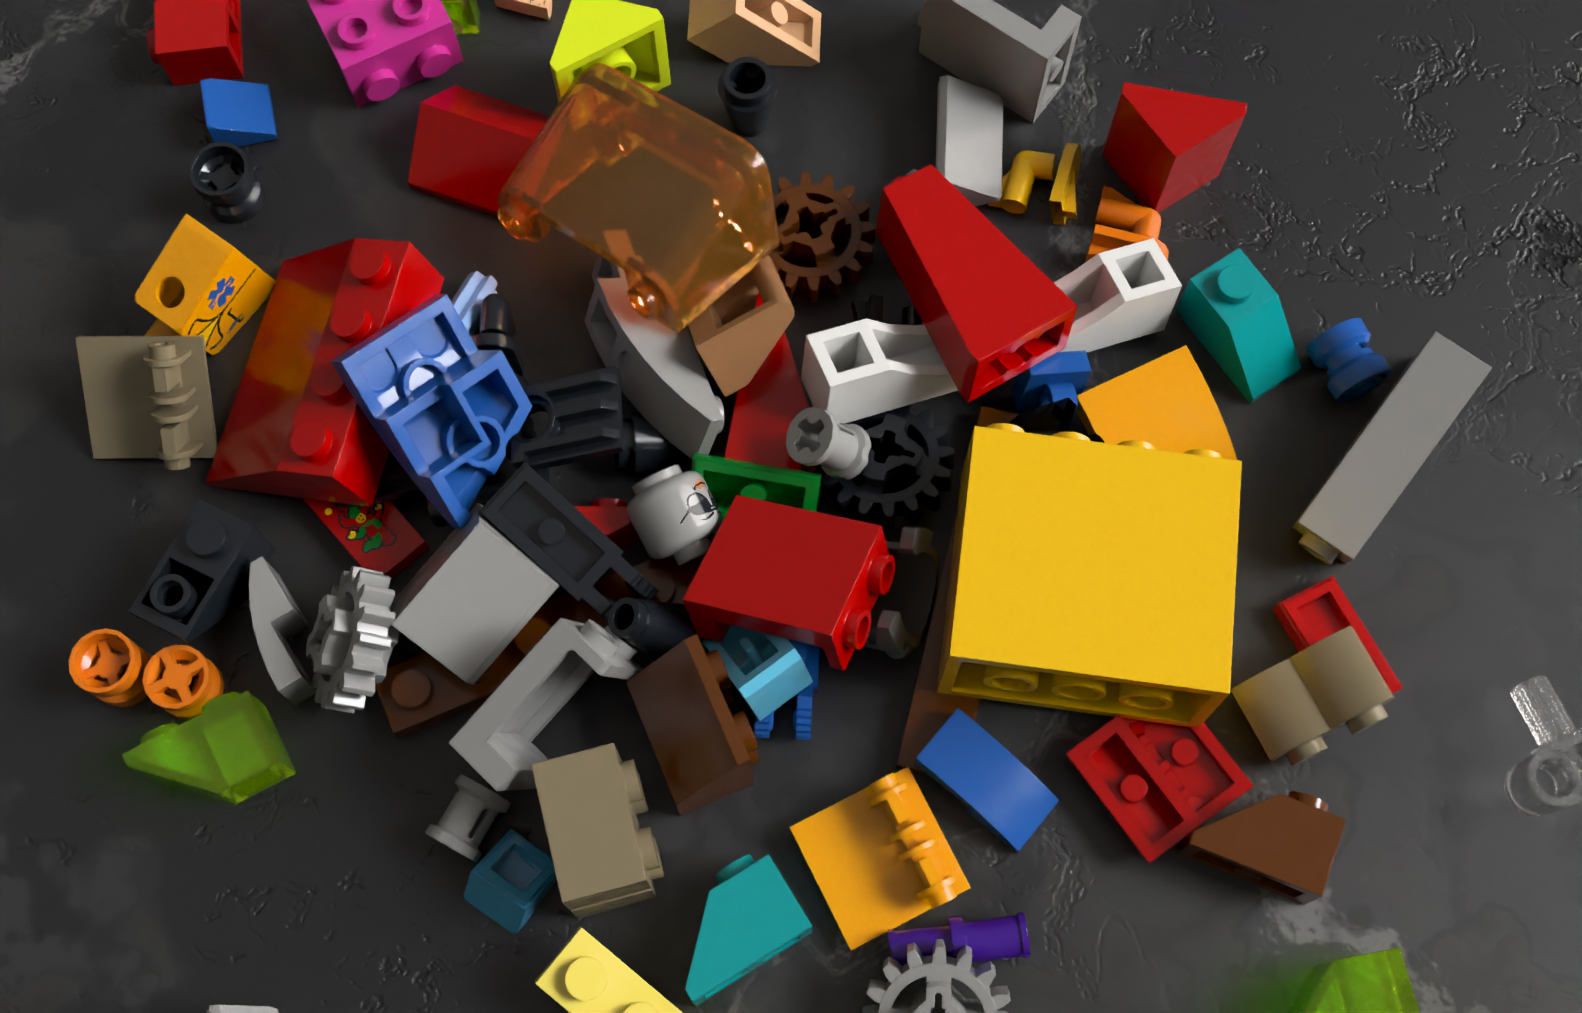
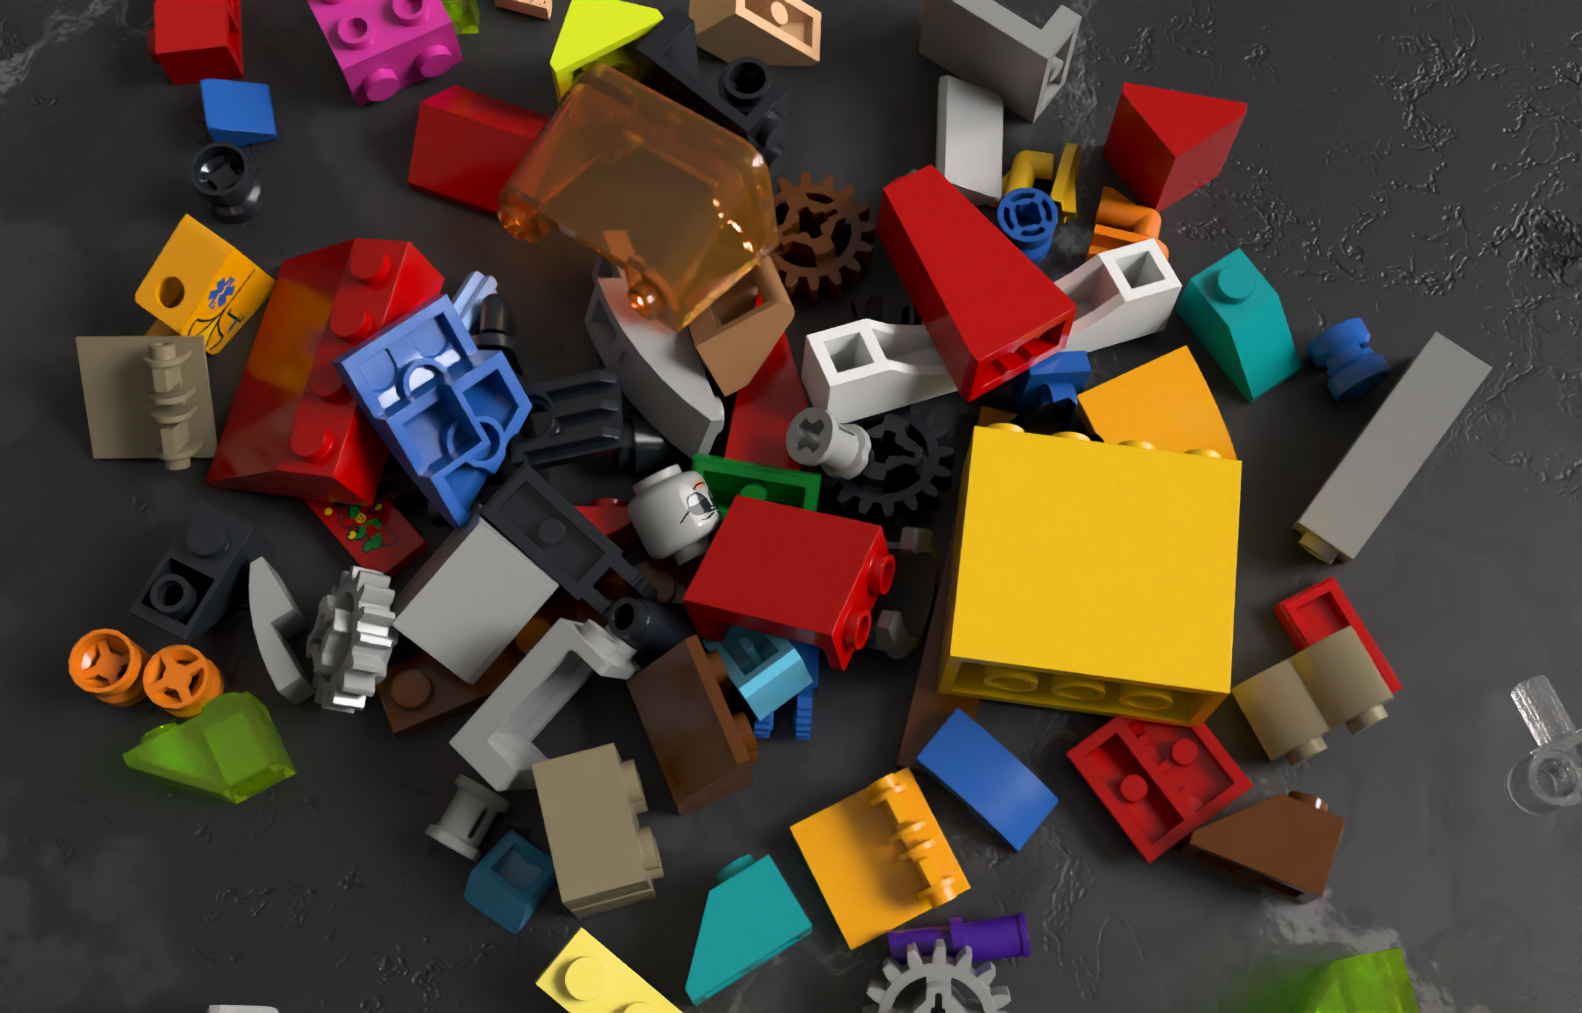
(670, 67): none -> black panel
(1040, 214): none -> blue wheel

